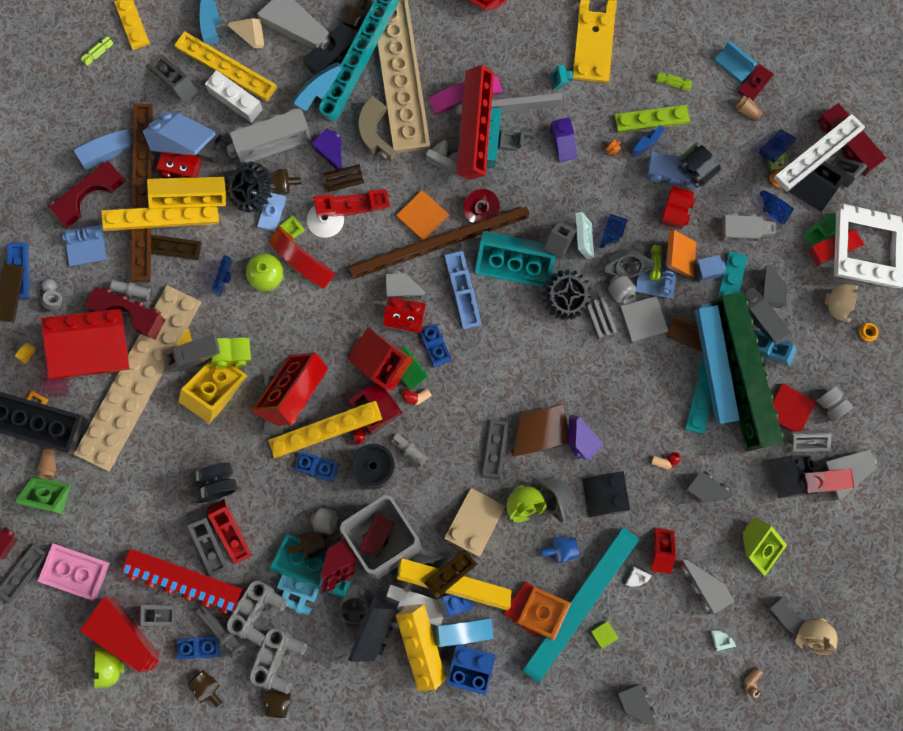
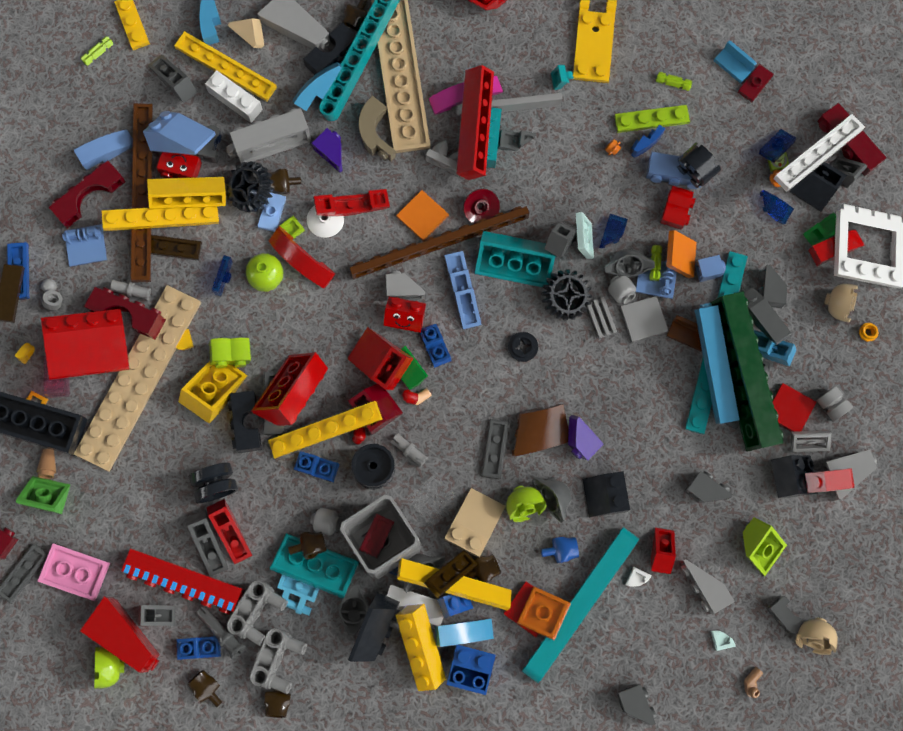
(191, 353): dark grey slope -> none
(245, 439): none -> black arch
(333, 184): dark brown tile -> none
(338, 566): dark red slope -> none
(486, 569): none -> dark brown piece
(527, 339): none -> black gear
(564, 139): dark purple slope -> none
(604, 635): lime tile -> none
(668, 462): arm -> none
(746, 228): light grey hinge -> none
(748, 108): medium nougat cone -> none

